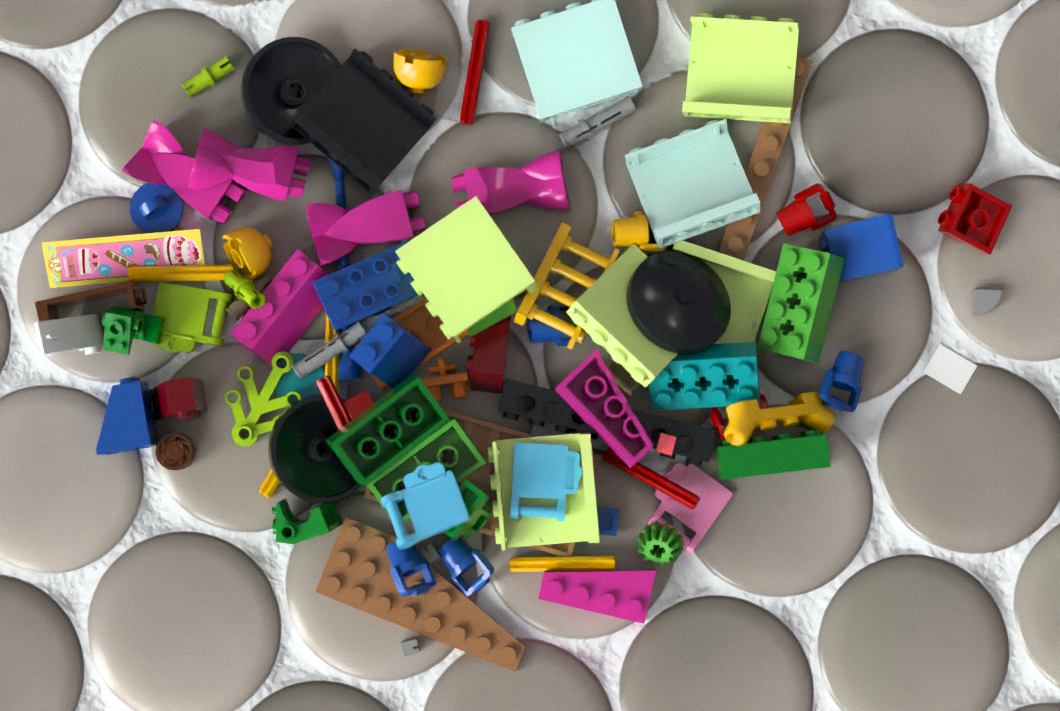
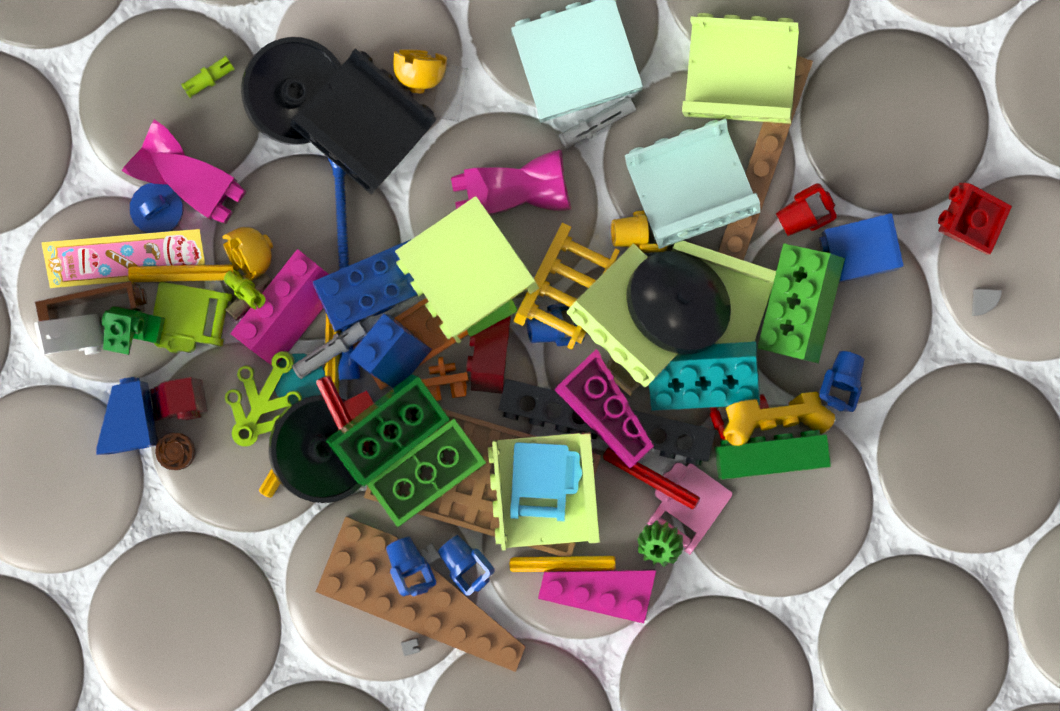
(258, 169): dark pink hips -> none
(294, 530): green tile -> none
(373, 222): dark pink hips -> none
(431, 501): medium azure piece -> none
(474, 72): red axle -> none
(477, 509): green tile -> none
(607, 521): blue plate -> none
(666, 444): coral piece -> none
(950, 369): white sticker -> none

